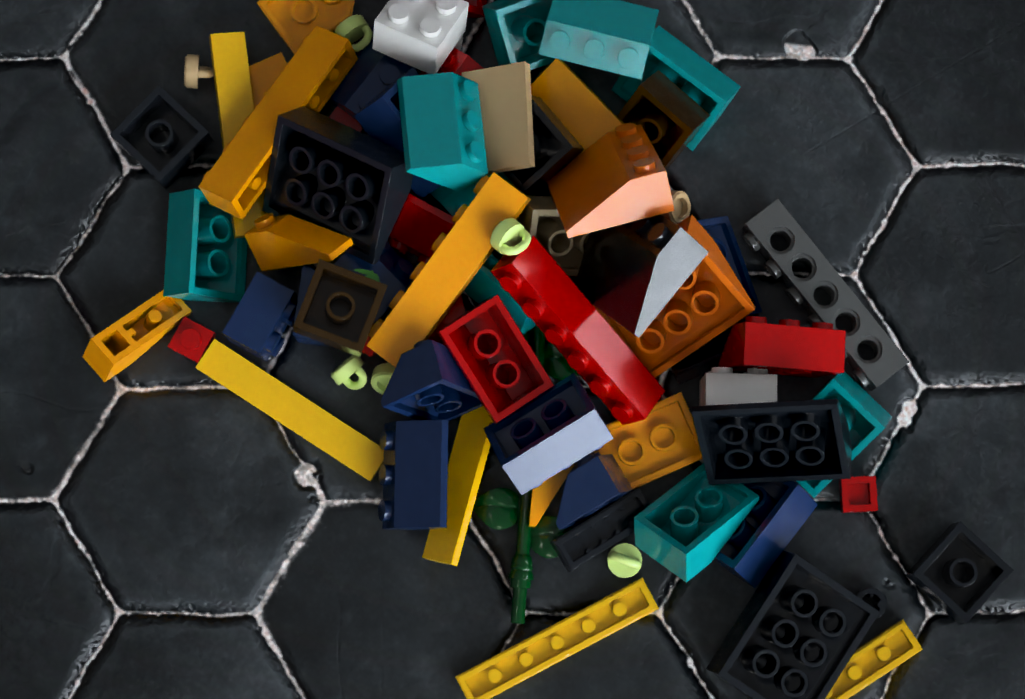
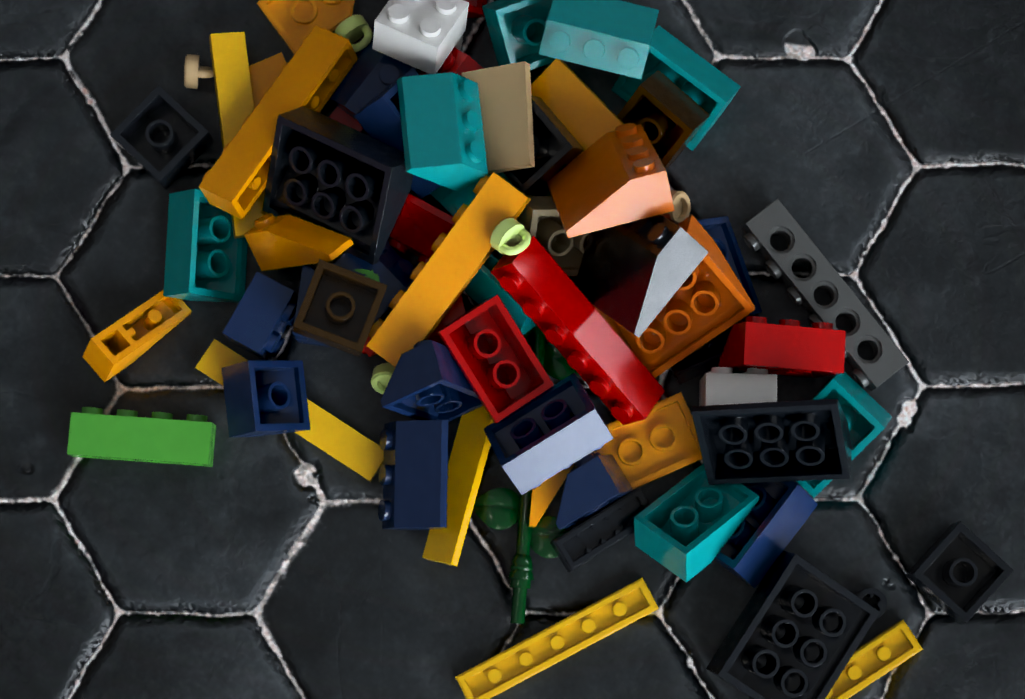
(141, 438): none -> bright green brick
(191, 339): red plate -> none
(265, 398): none -> dark blue slope
(346, 369): yellowish green tile -> none
(624, 560): yellowish green tile -> none
(858, 494): red plate -> none

